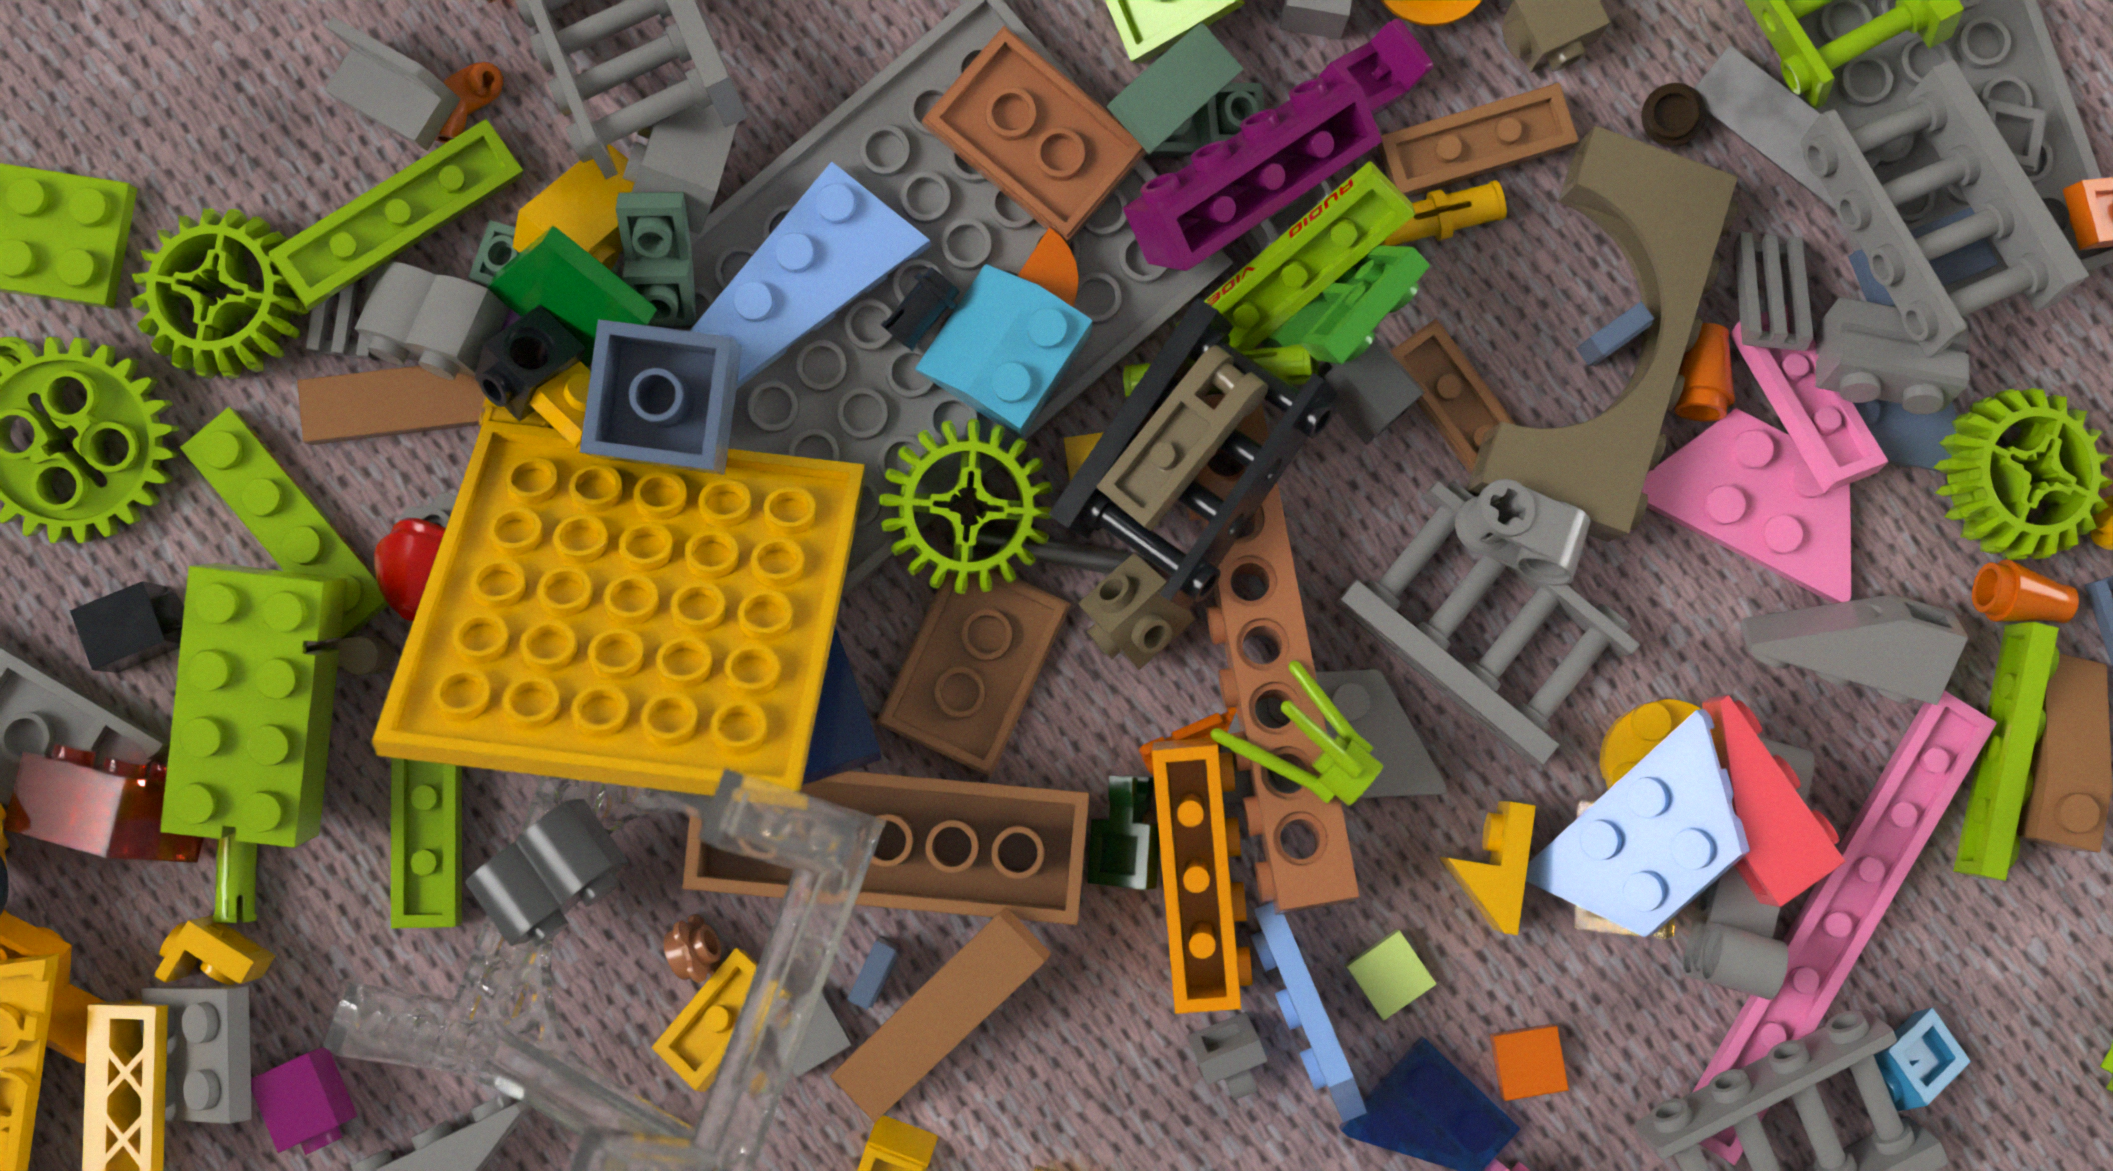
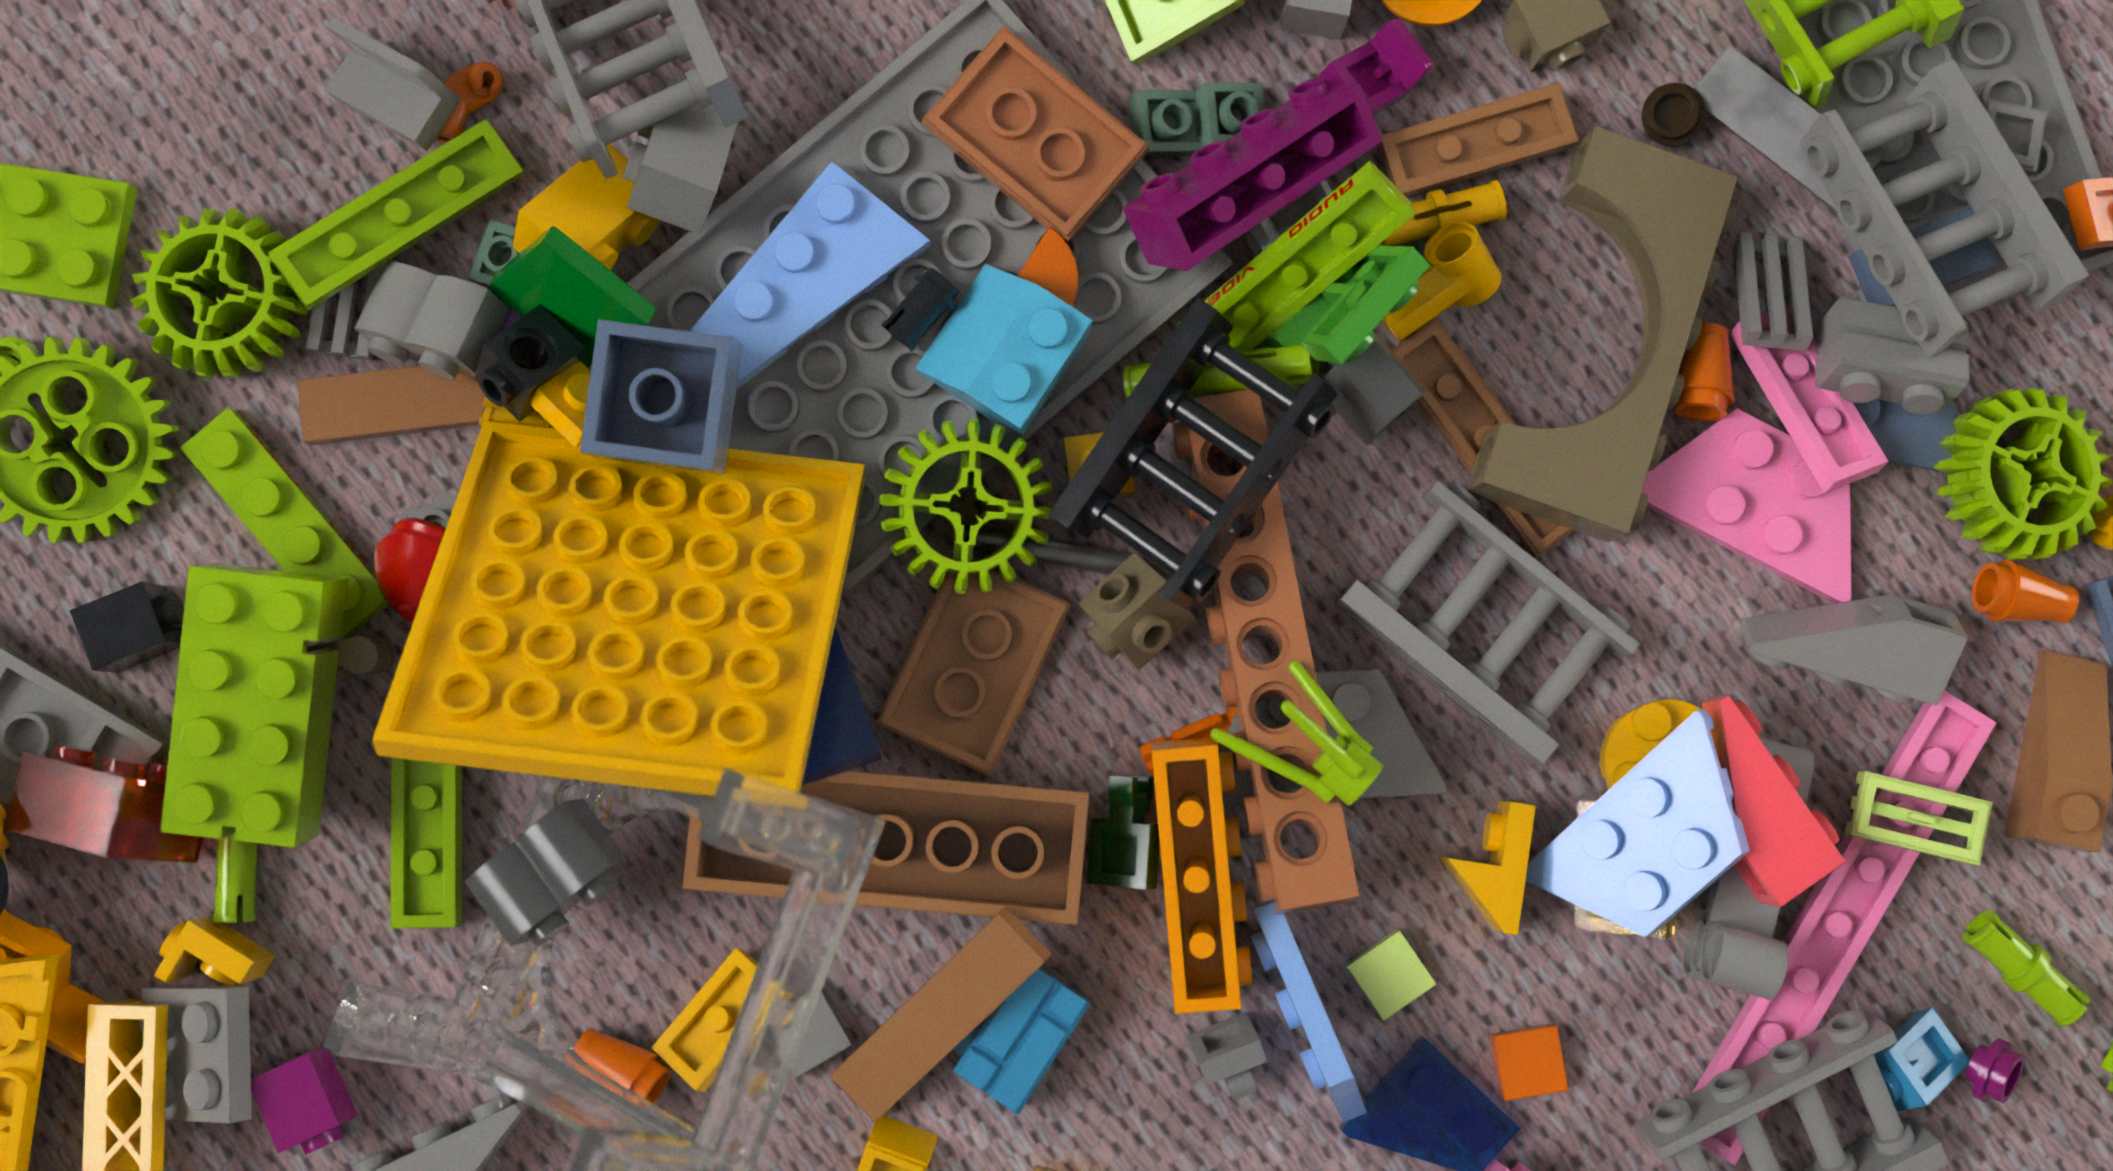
(624, 1063): none -> orange cone
(658, 254): sand green slope -> none
(692, 949): nougat plate -> none
(874, 973): sand blue tile -> none
(1021, 1039): none -> dark azure brick
(1175, 87): sand green slope -> none
(1181, 437): dark tan plate -> none
(1458, 274): none -> yellow piece
(1526, 529): light grey piece -> none
(1615, 334): sand blue tile -> none
(1865, 806): none -> yellowish green tile
(1994, 1071): none -> magenta plate
(2002, 767): lime plate -> none
(2026, 968): none -> lime pin

